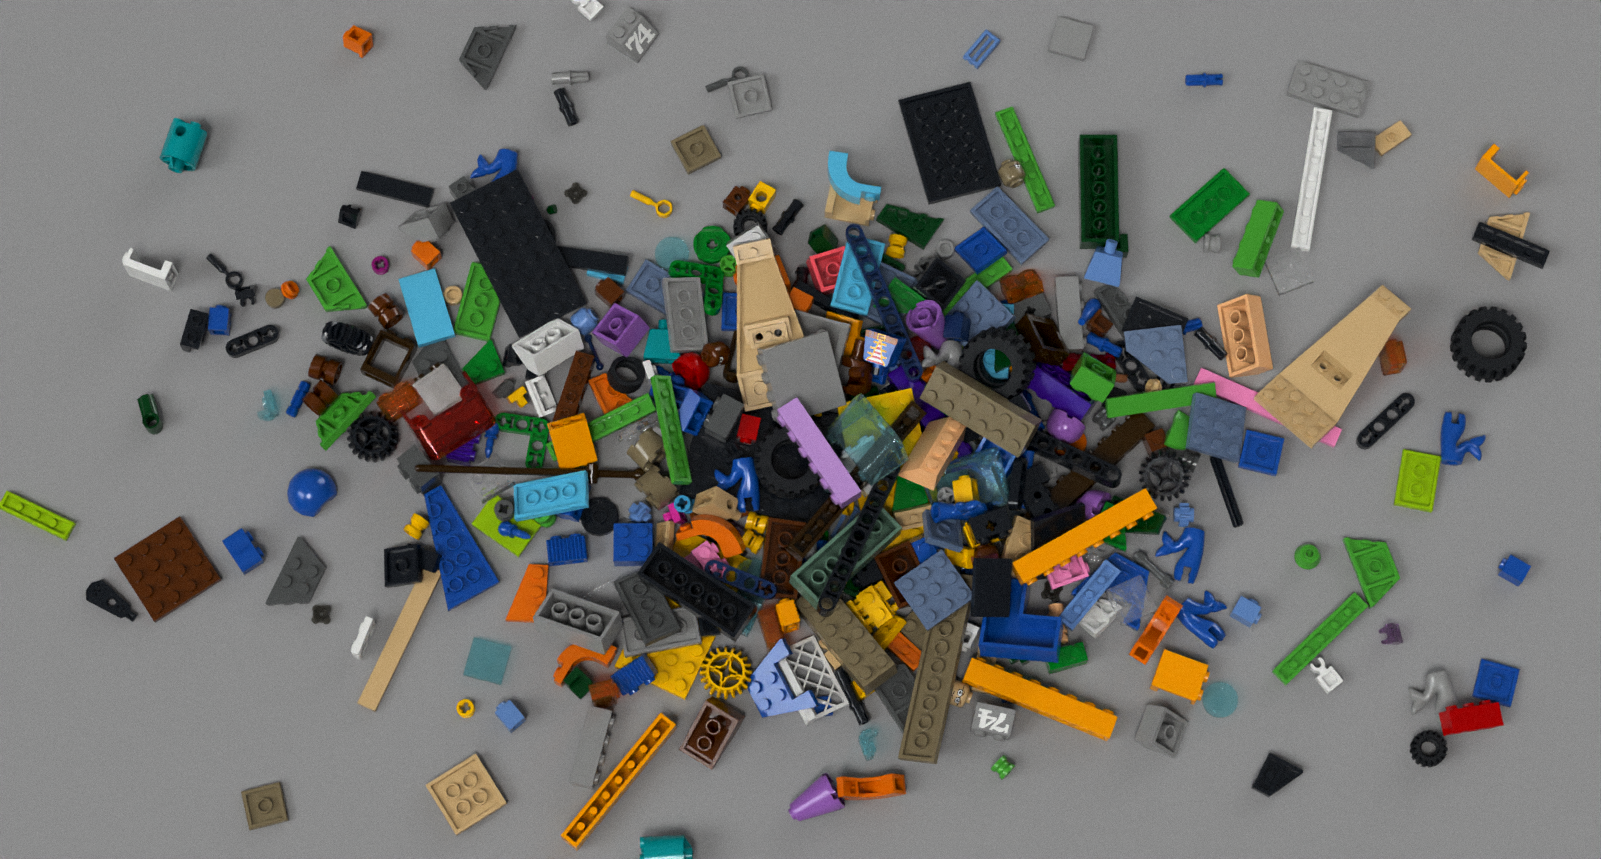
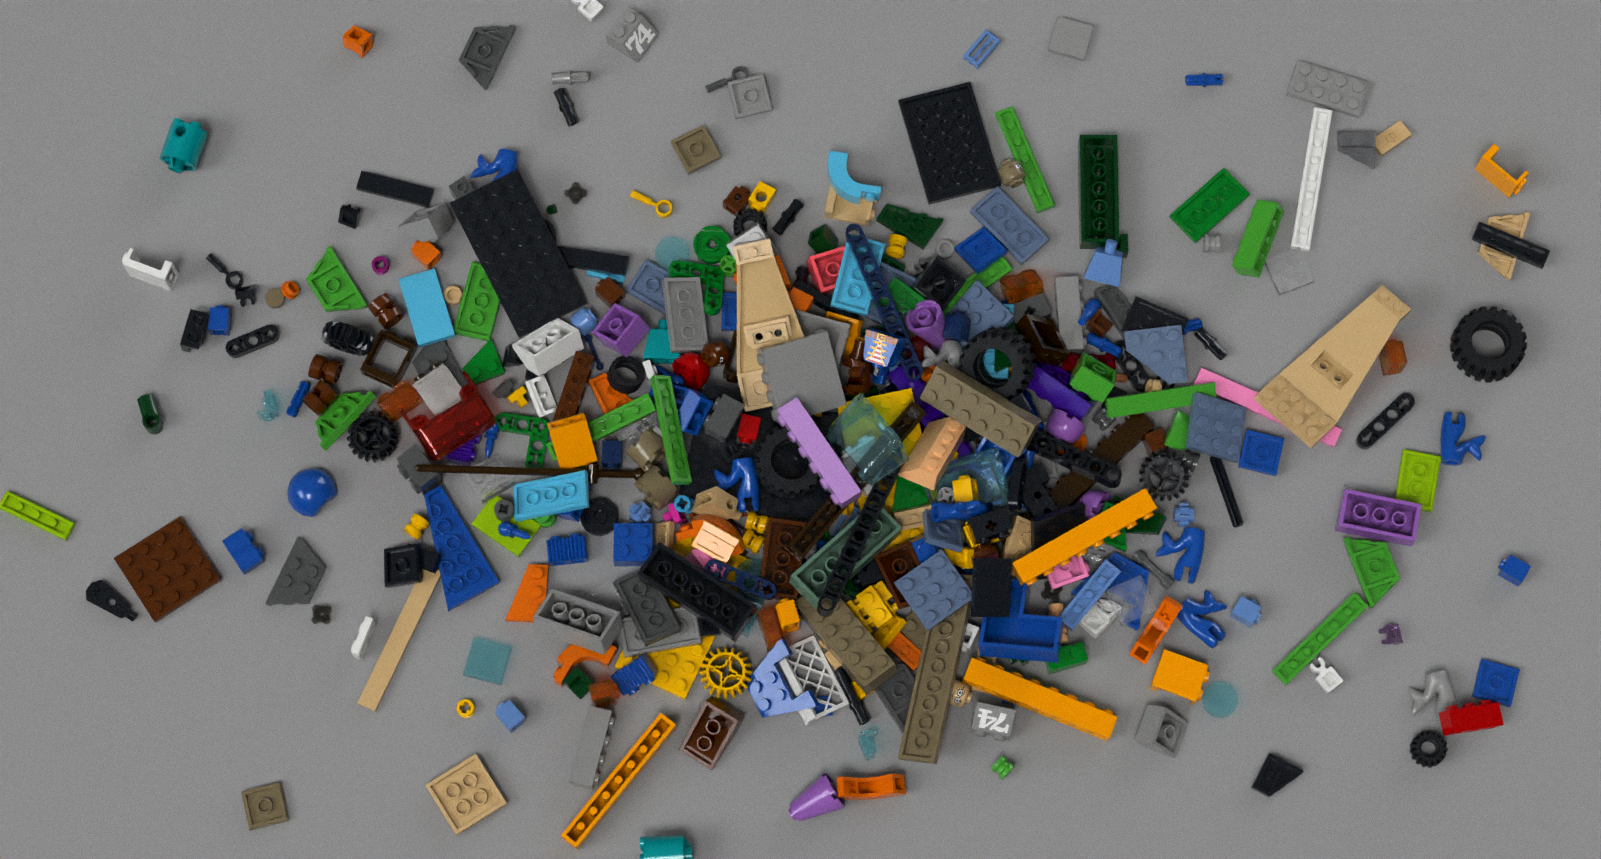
(611, 454): none -> dark blue brick
(715, 542): none -> plate
(1245, 336): light nougat slope -> none
(1307, 561): bright green cone -> none
(1378, 517): none -> medium lavender brick

